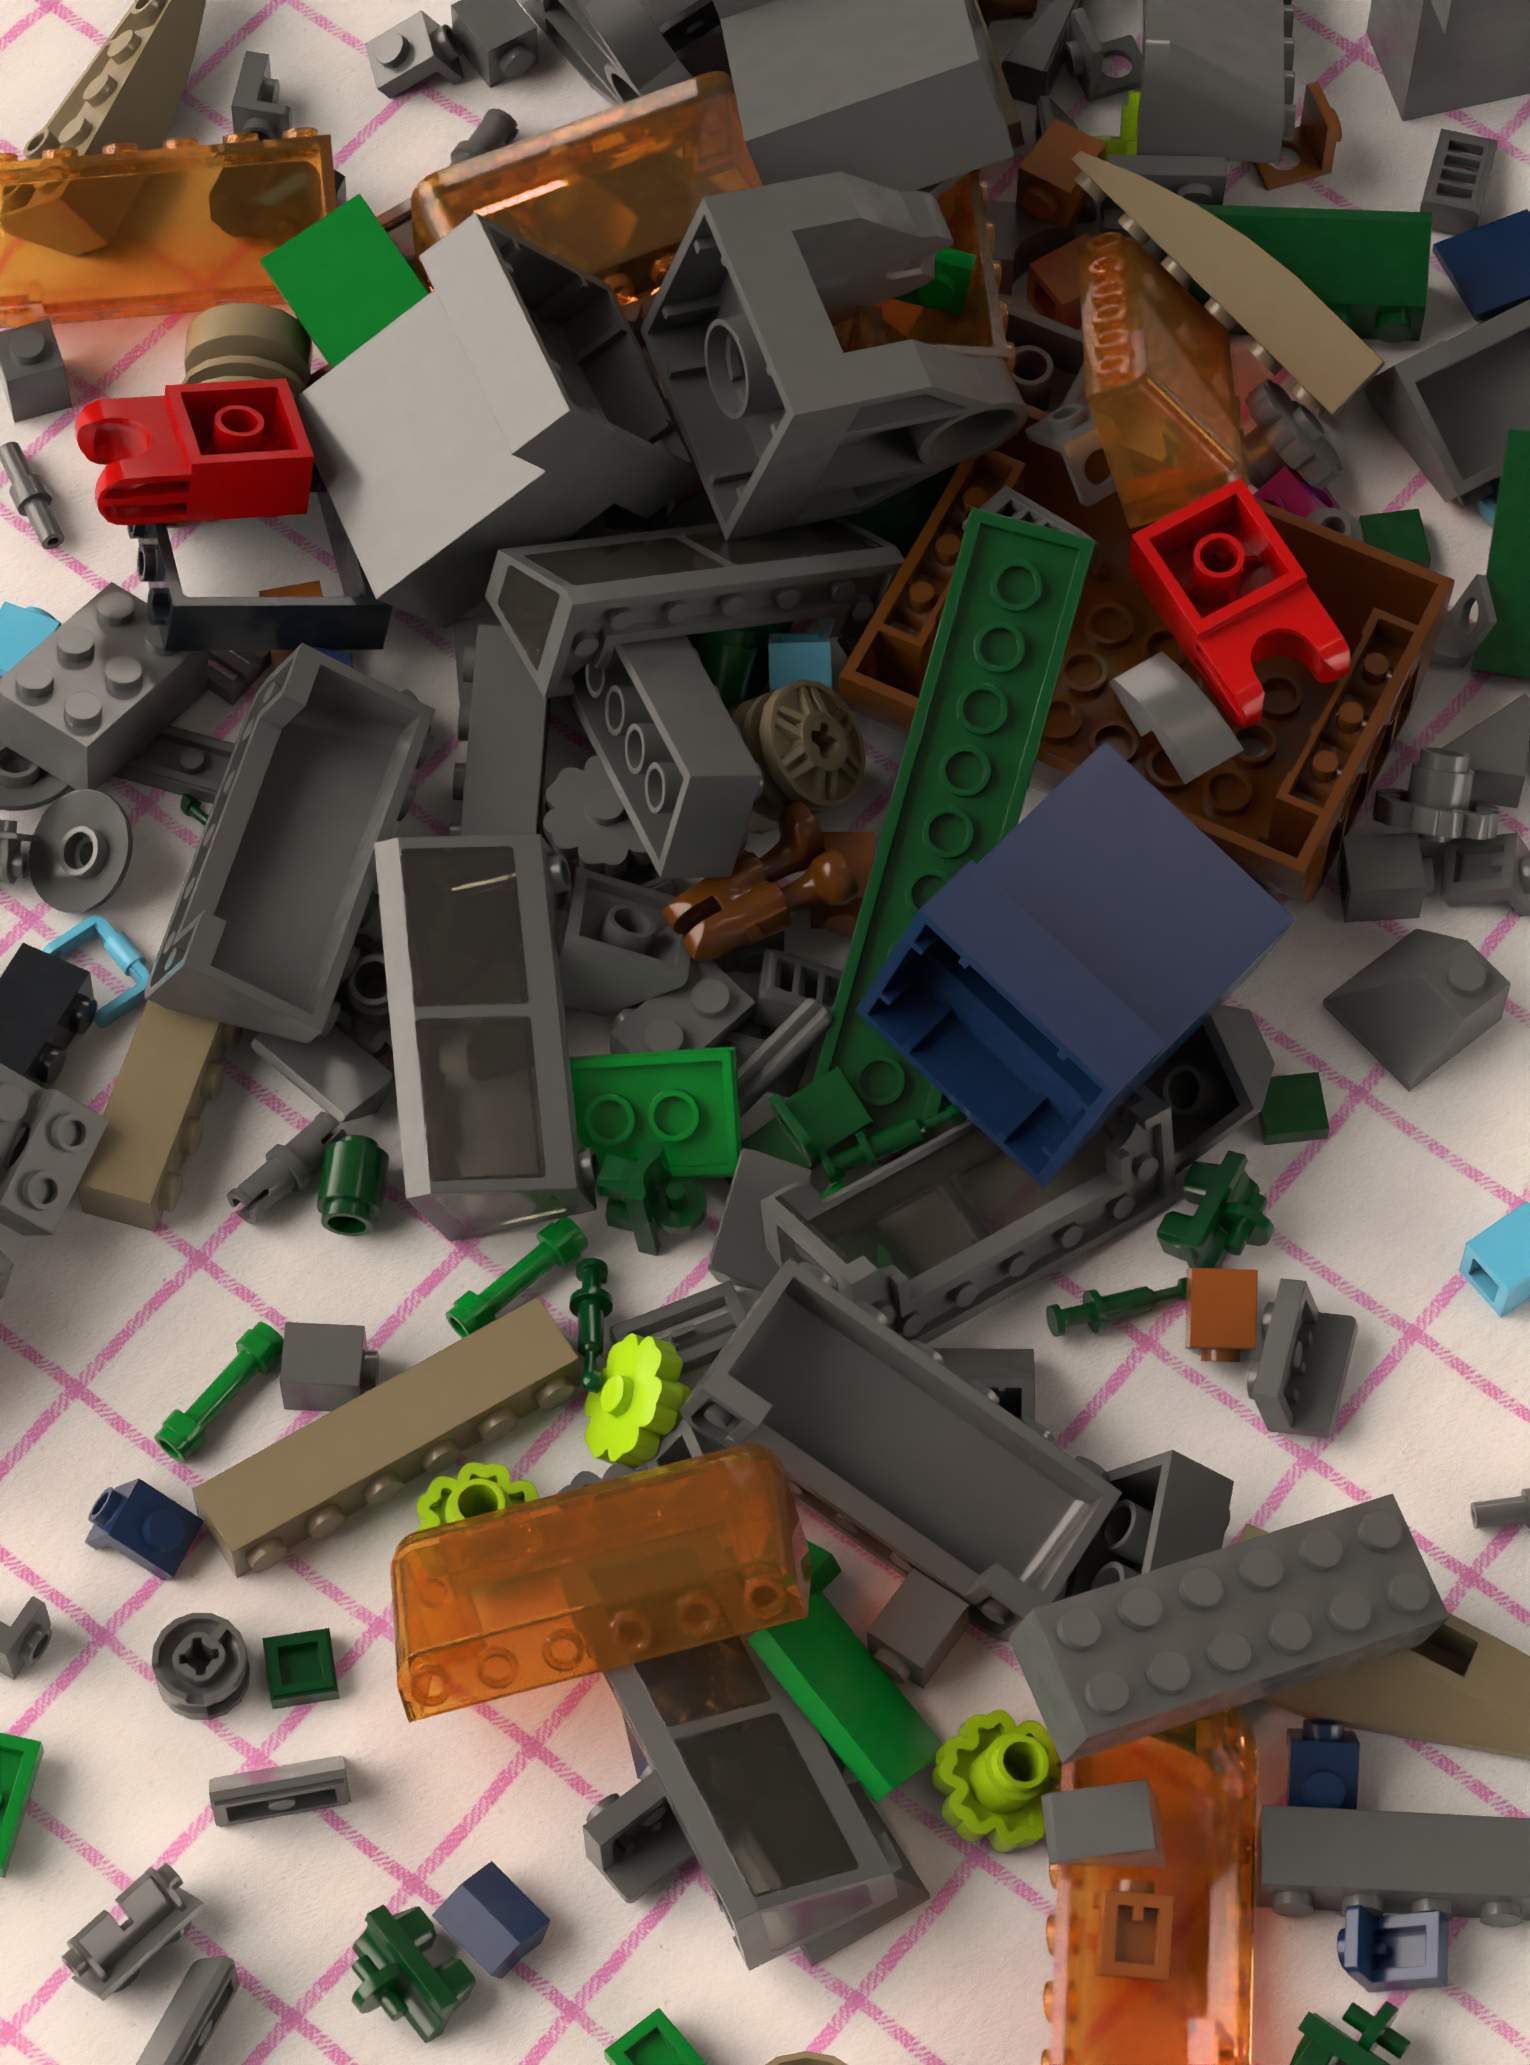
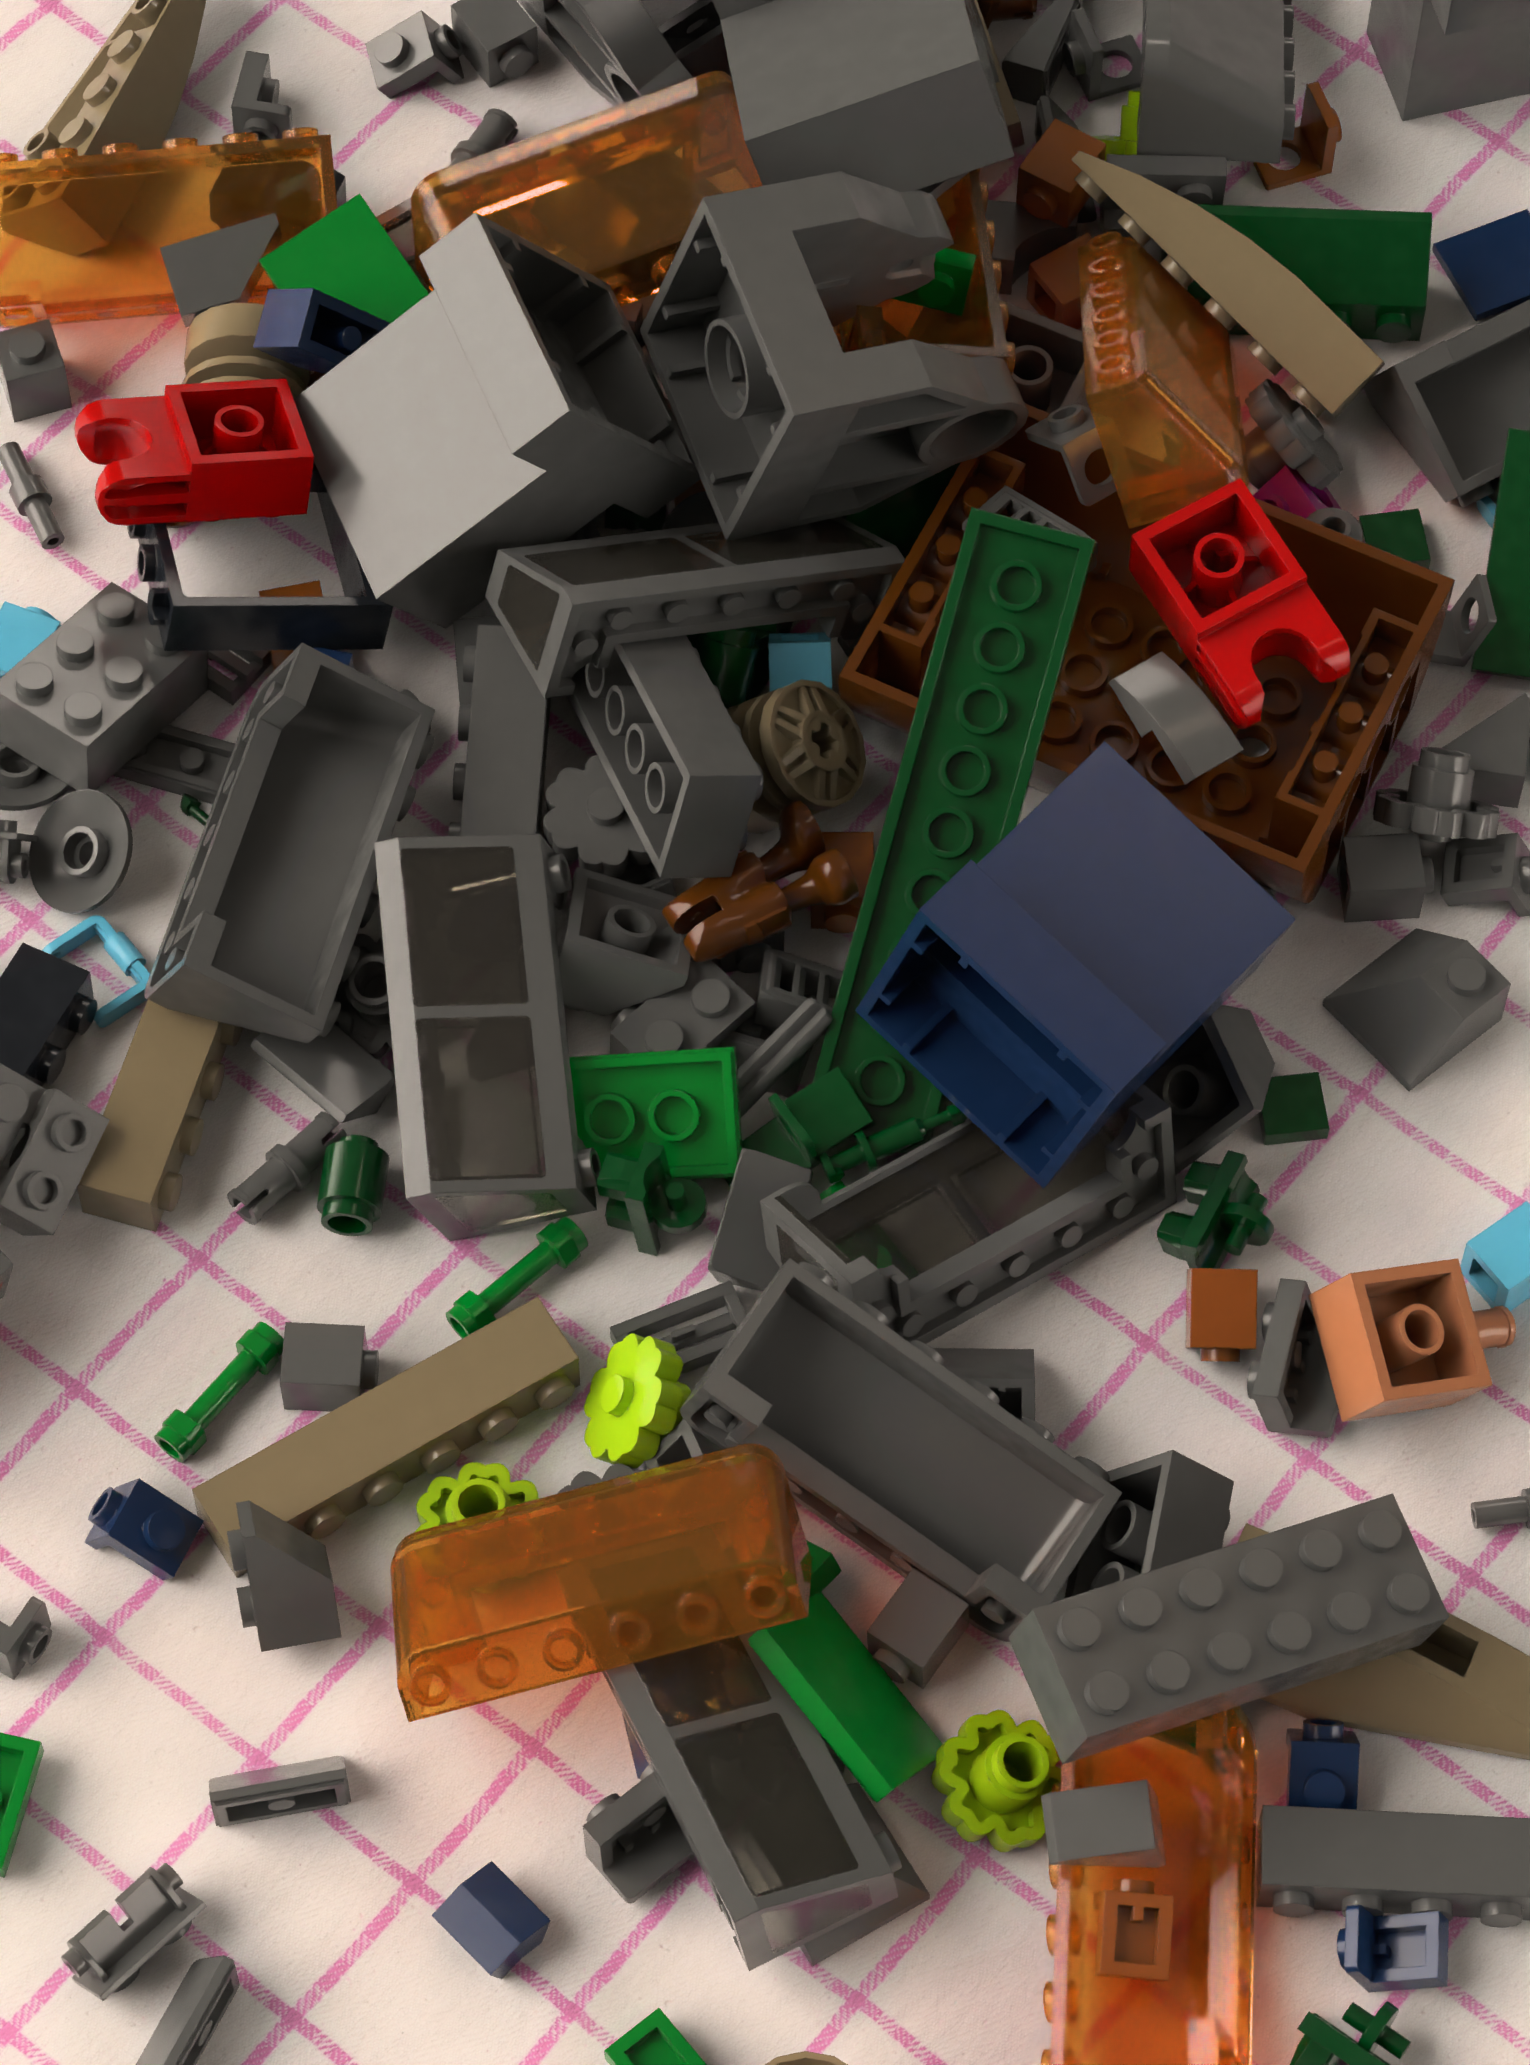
(201, 1664): dark grey wheel -> none
(219, 265): none -> dark grey slope
(288, 1579): none -> dark grey slope
(300, 1668): dark green tile -> none
(312, 328): none -> dark blue slope
(400, 1975): dark green hips -> none
(591, 1307): dark green piece -> none
(1099, 1309): dark green piece -> none
(1405, 1339): none -> nougat brick
(1449, 213): dark grey slope -> none

